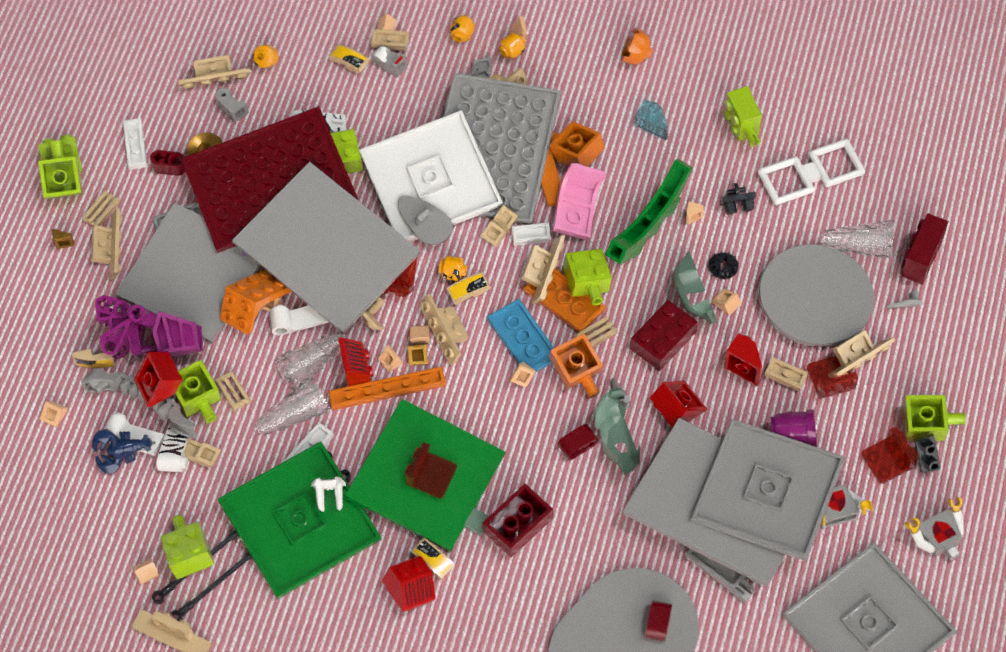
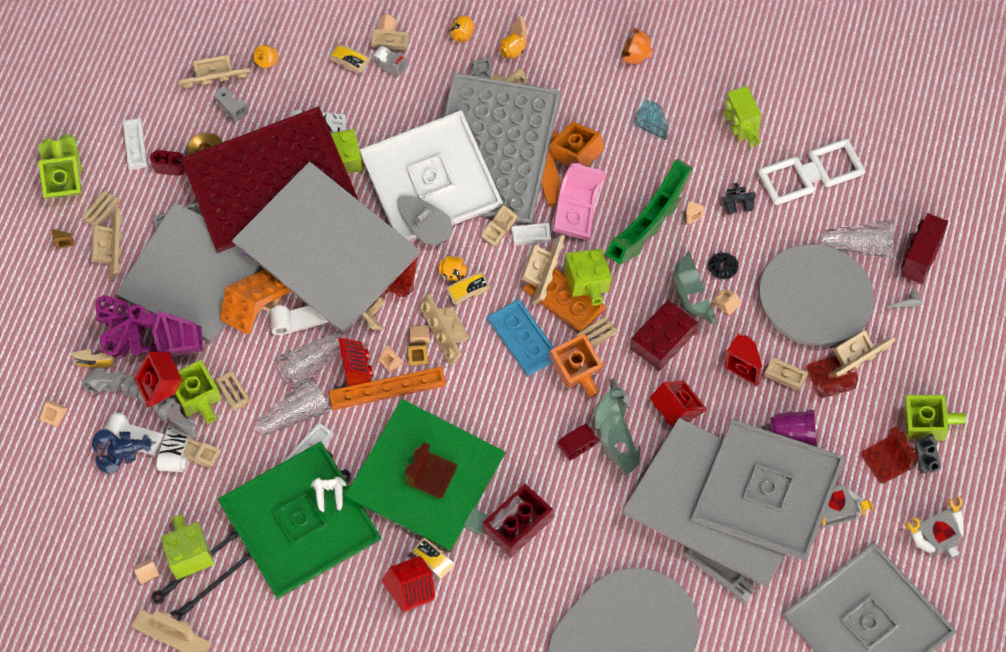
(522, 374): light nougat slope -> none
(658, 620): dark red beam -> none

